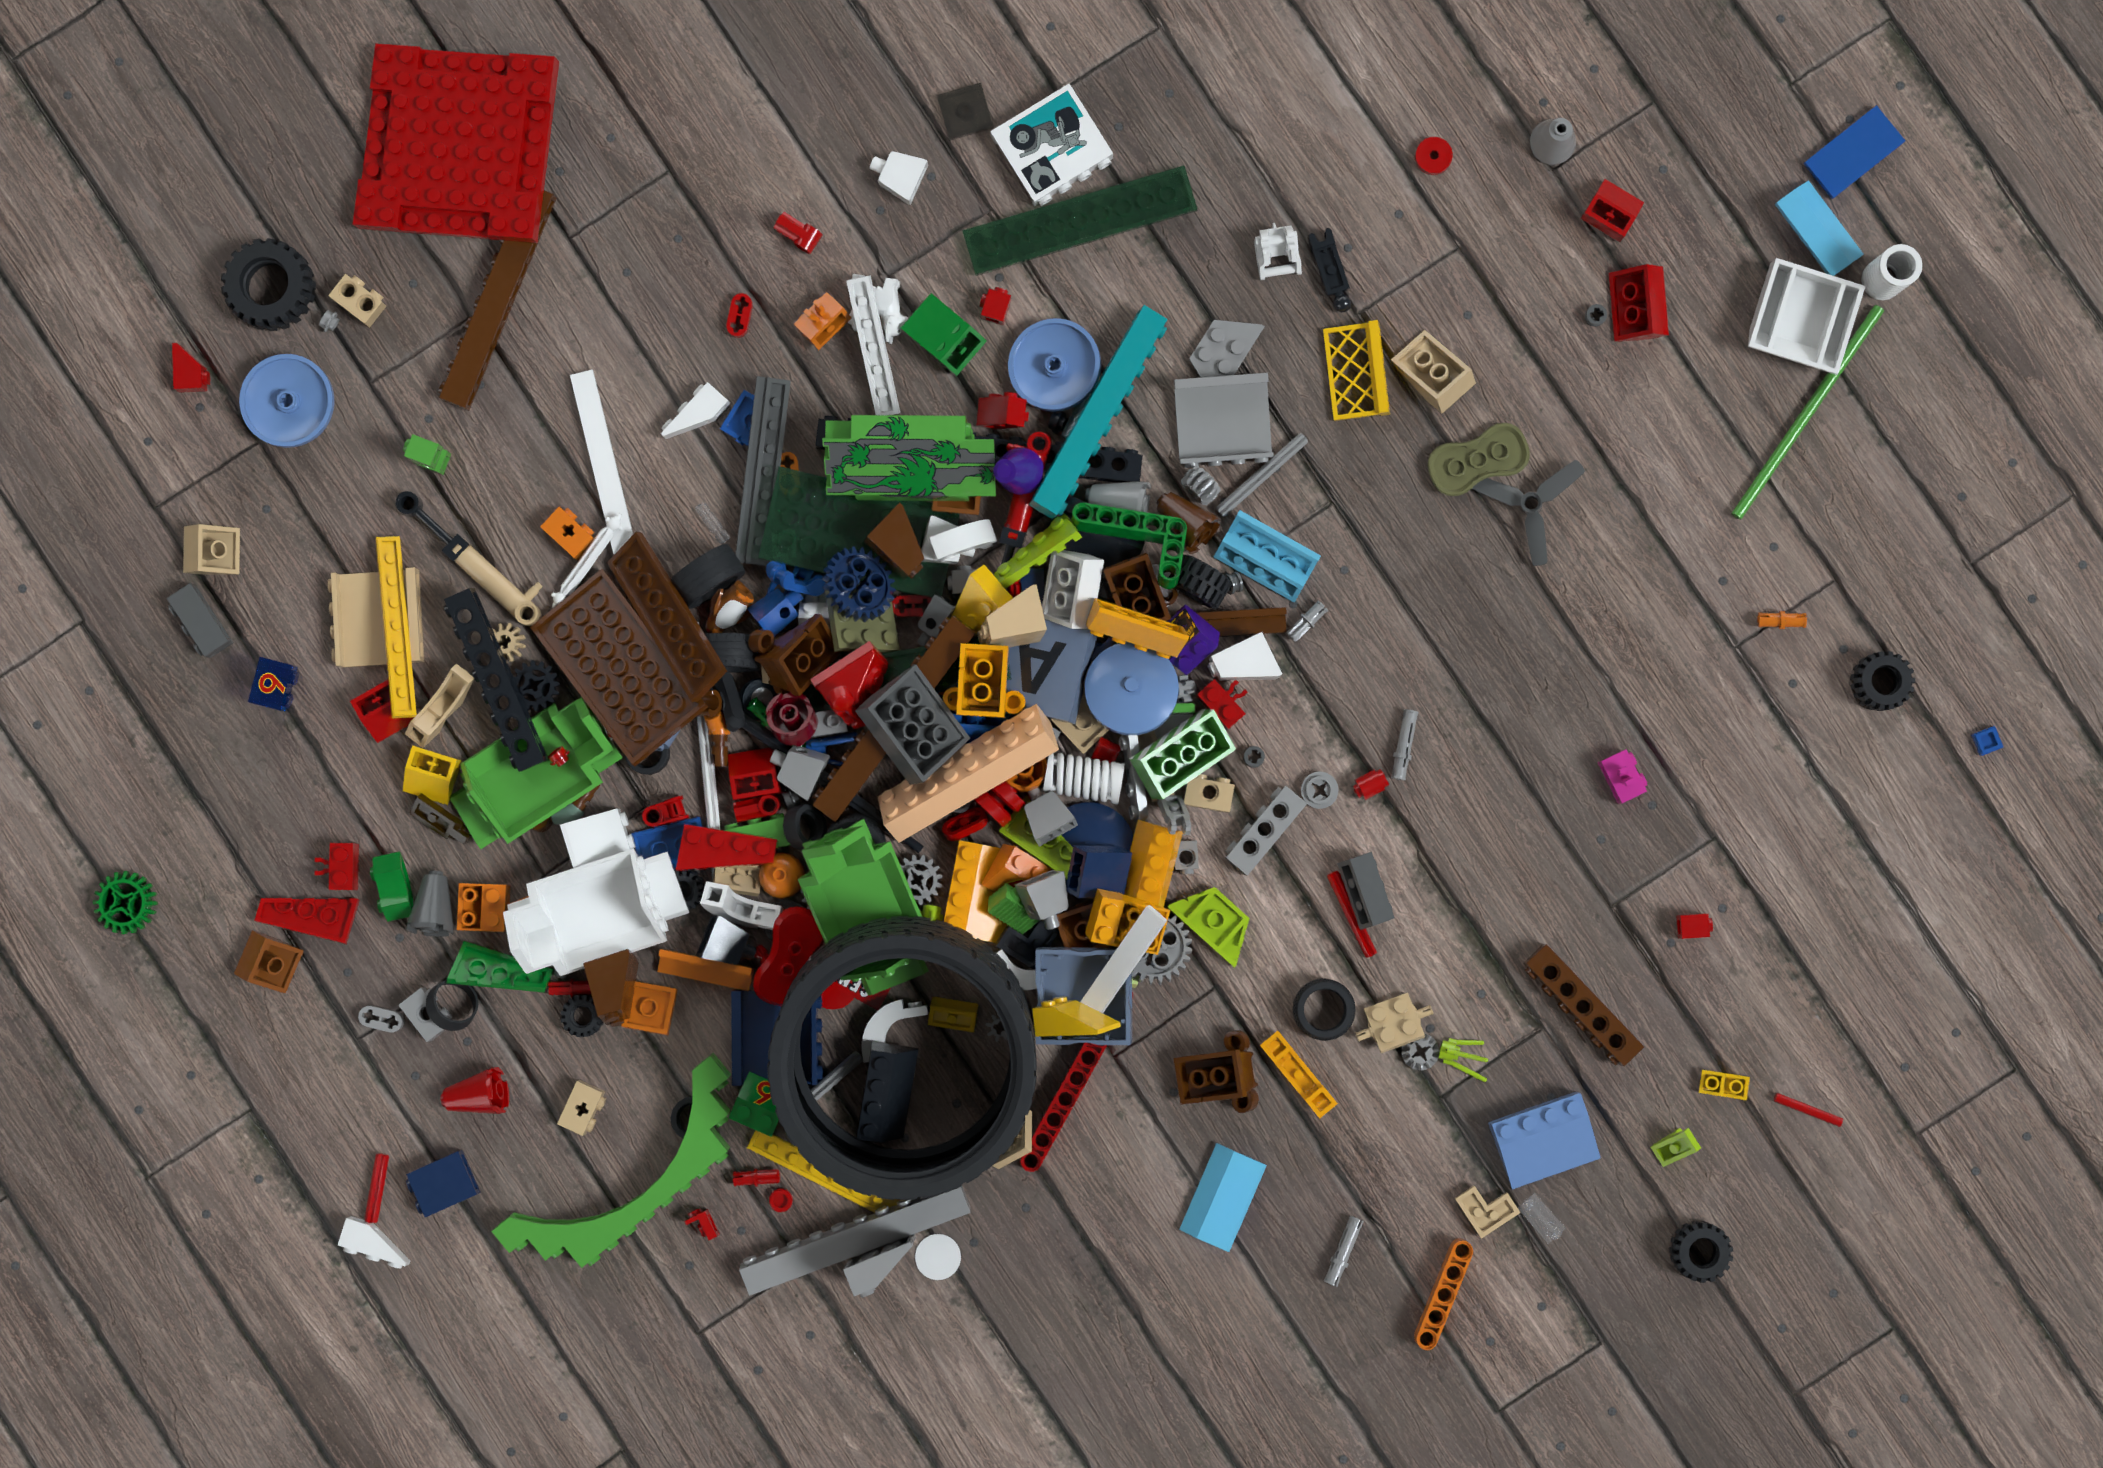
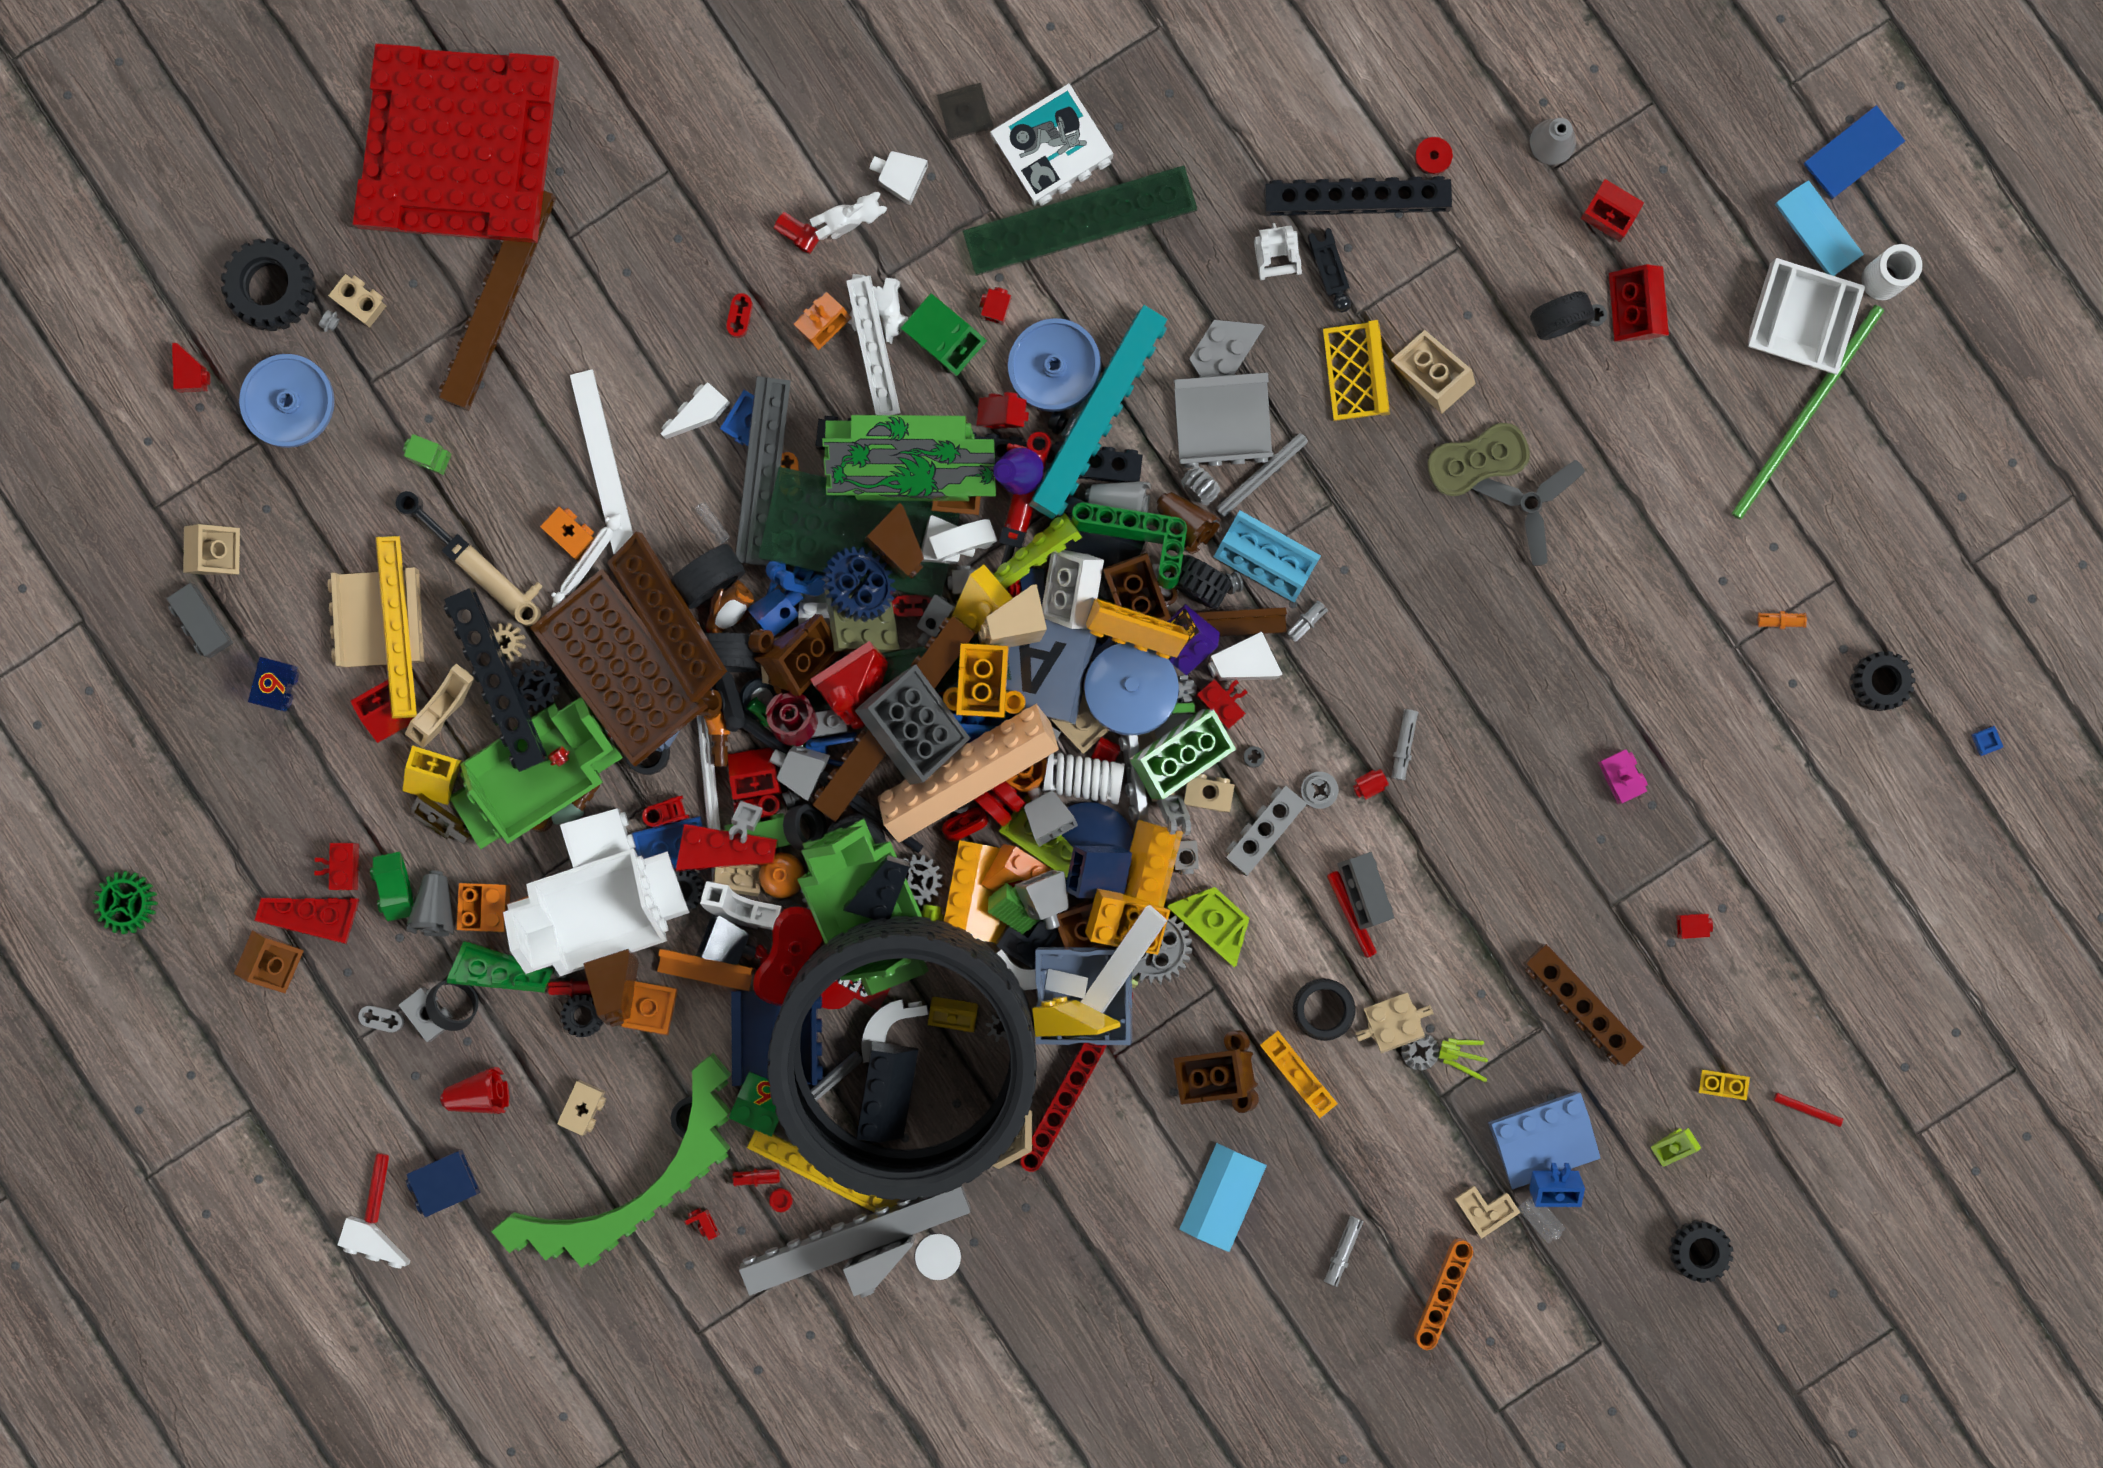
(745, 819): none -> light grey plate
(847, 217): none -> white animal
(881, 891): none -> black wing
(1066, 983): none -> white sticker
(1347, 204): none -> black brick
(1557, 1187): none -> blue brick
(1562, 315): none -> black tyre

